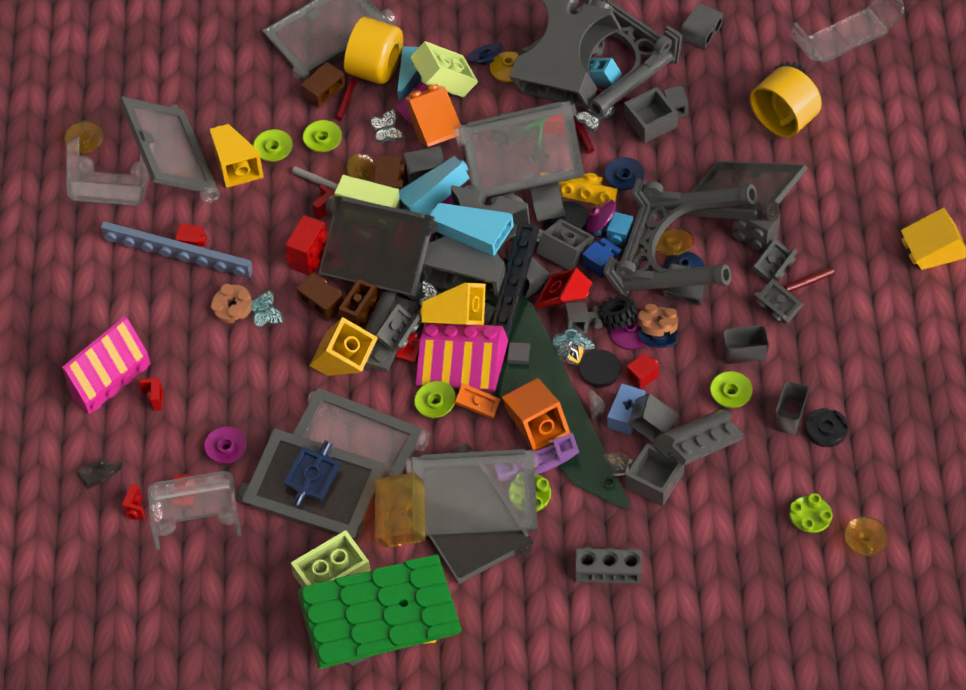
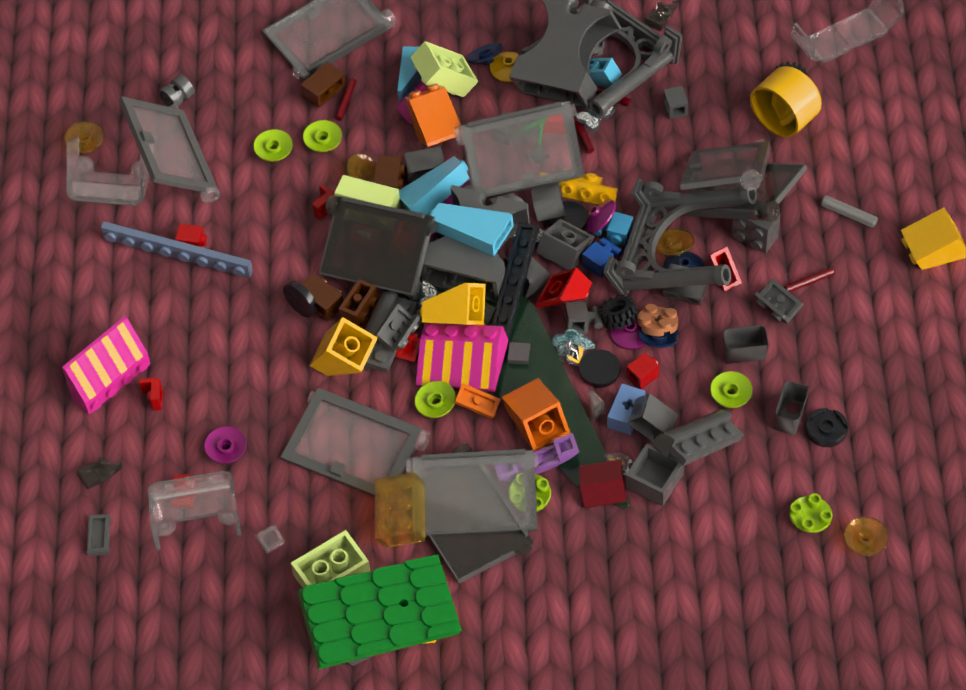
(98, 534): none -> dark grey tile
(132, 502): red bracket -> none
(176, 91): none -> dark grey wheel
(231, 293): nougat plate -> none
(235, 156): yellow slope -> none
(265, 311): clear light blue animal -> none
(269, 538): none -> clear slope
(299, 299): none -> black tile
(306, 245): red brick -> none
(312, 473): dark blue plate -> none
(314, 178): light grey piece -> none
(342, 506): door -> none
(373, 50): yellow piece -> none
(386, 127): clear light blue animal -> none
(601, 573): dark grey brick -> none
(602, 483): none -> dark red slope
(621, 168): dark blue dish -> none
(651, 114): dark grey piece -> none
(661, 15): none -> clear smoke slope
(701, 26): dark grey piece -> none
(723, 257): none -> slope
(727, 165): none -> door
(773, 261): dark grey bracket -> none
(849, 211): none -> light grey axle

